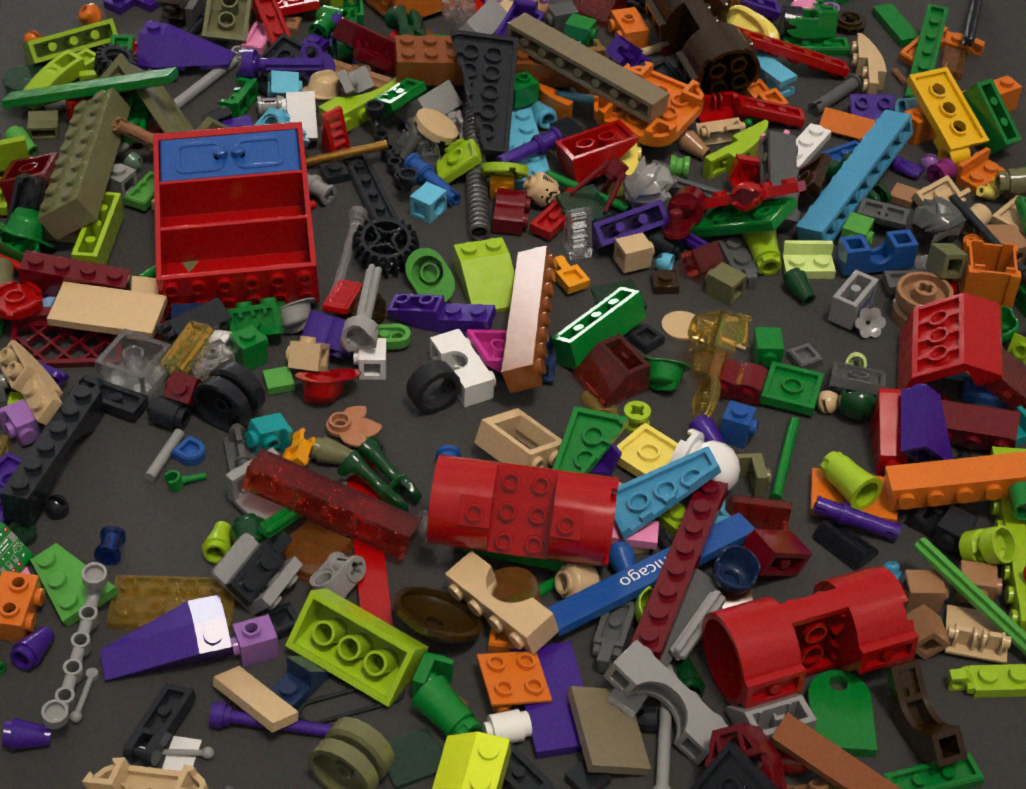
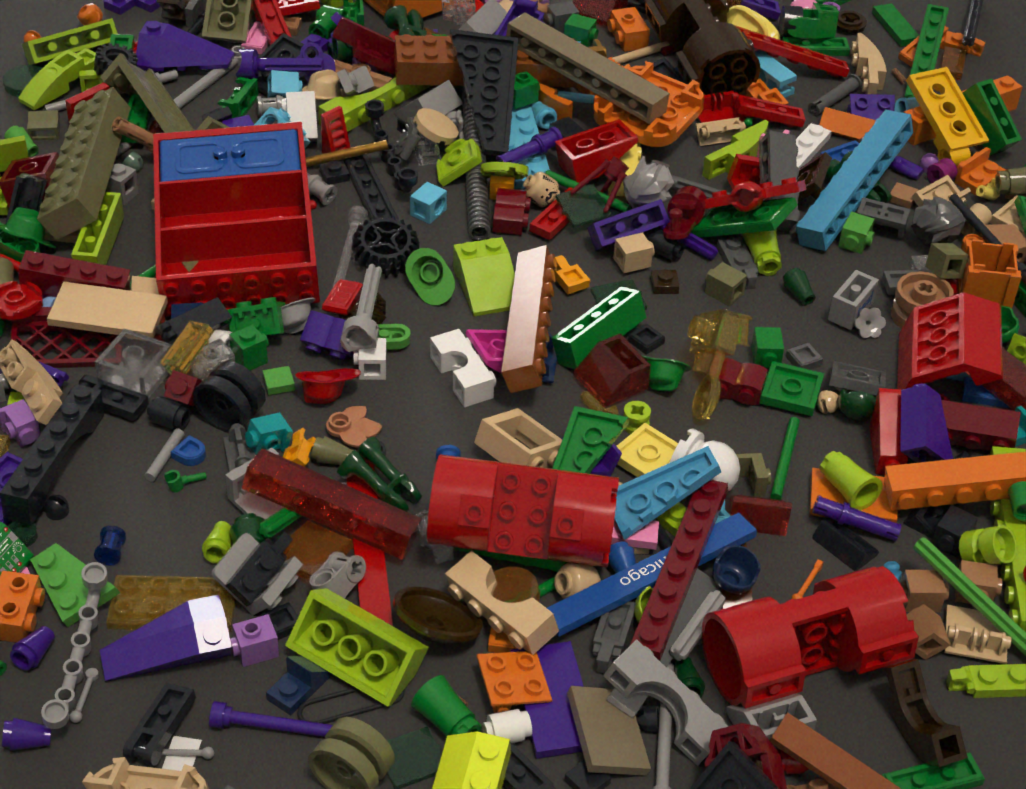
(89, 88): green tile -> none
(142, 193): bright green plate -> none
(255, 699): tan tile -> none
(308, 354): tan brick -> none
(400, 95): green bracket -> none
(424, 377): black tyre -> none
(427, 174): blue pin -> none
(430, 667): green bracket -> none
(435, 315): dark purple slope -> none
(582, 247): clear slope -> none
(625, 52): dark purple hinge -> none
(665, 261): medium azure hinge -> none
(677, 323): tan piece -> none
(680, 166): bright green wheel -> none
(692, 144): medium nougat cone -> none
(702, 258): clear red brick -> none
(707, 427): dark purple cone -> none
(738, 424): blue brick -> none
(777, 552): dark red brick -> none
(810, 256): yellowish green bracket -> none
(817, 568): none -> orange hinge
(844, 715): green tile -> none
(862, 359): yellowish green hinge -> none
(895, 253): blue arch -> none

